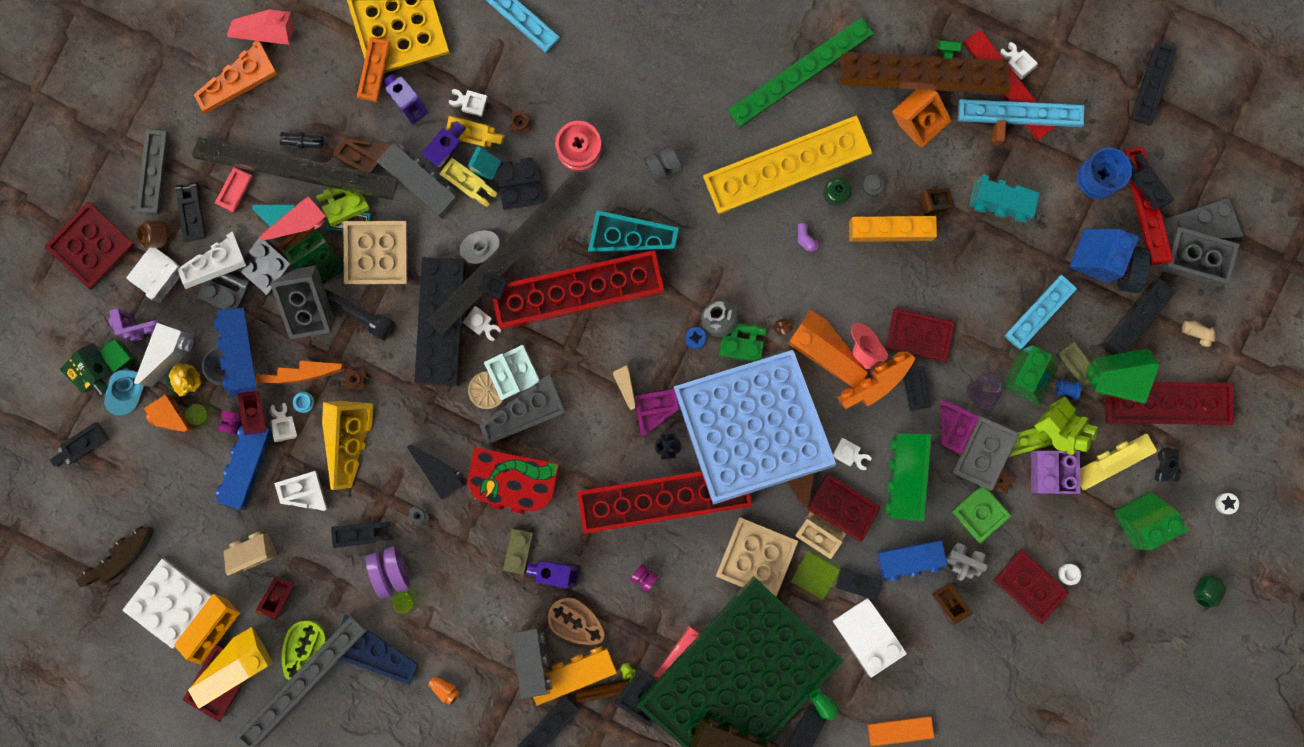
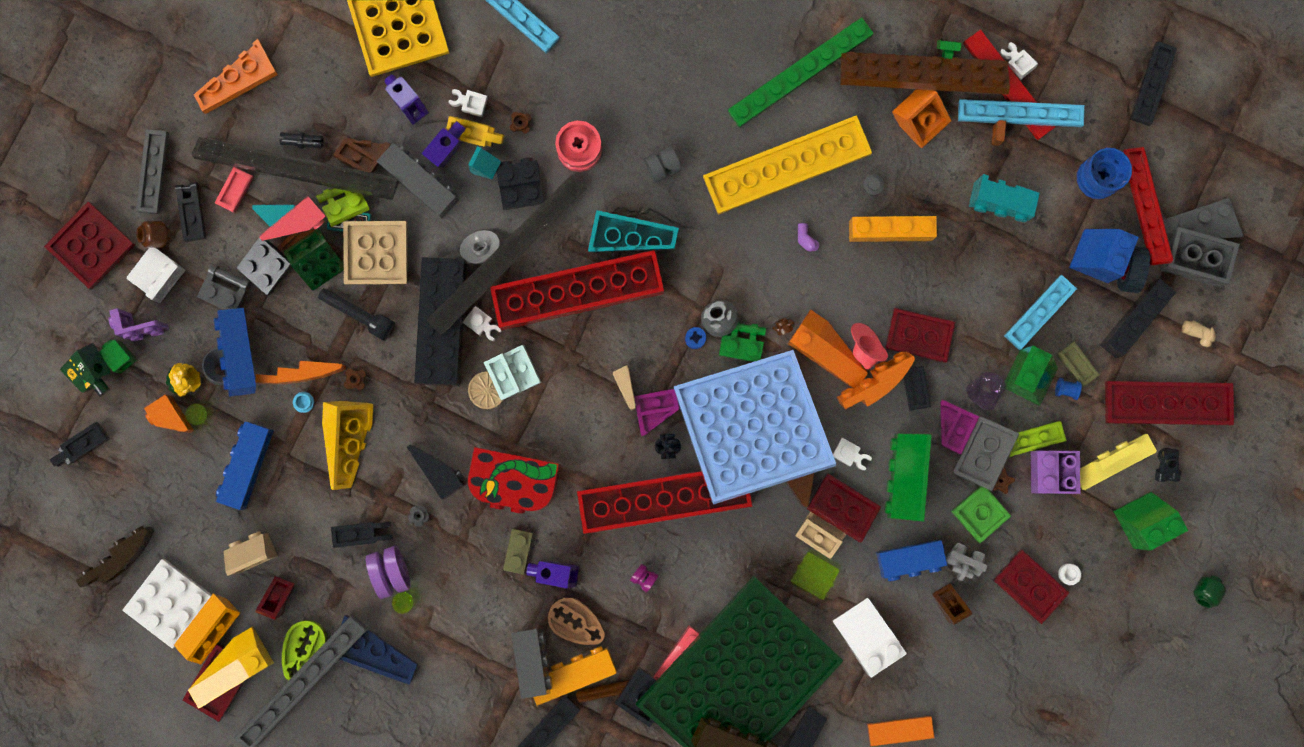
(122, 392): medium azure piece -> none
(163, 352): white slope -> none
(220, 260): white wing -> none
(230, 422): magenta wheel -> none
(251, 413): dark red slope -> none
(263, 26): coral slope -> none
(282, 426): white plate -> none
(302, 491): white wing -> none
(303, 303): dark grey slope -> none
(373, 69): orange tile -> none
(444, 690): orange cone -> none
(466, 181): light yellow hinge -> none
(493, 285): black tile -> none
(528, 409): dark grey wing -> none
(627, 671): lime piece -> none
(756, 553): tan plate -> none
(825, 706): green cone -> none
(832, 195): dark green head -> none
(858, 583): black plate -> none
(935, 201): reddish brown slope -> none
(1065, 428): lime hips -> none
(1124, 374): green slope -> none
(1150, 184): black hinge -> none
(1227, 503): white tile -> none

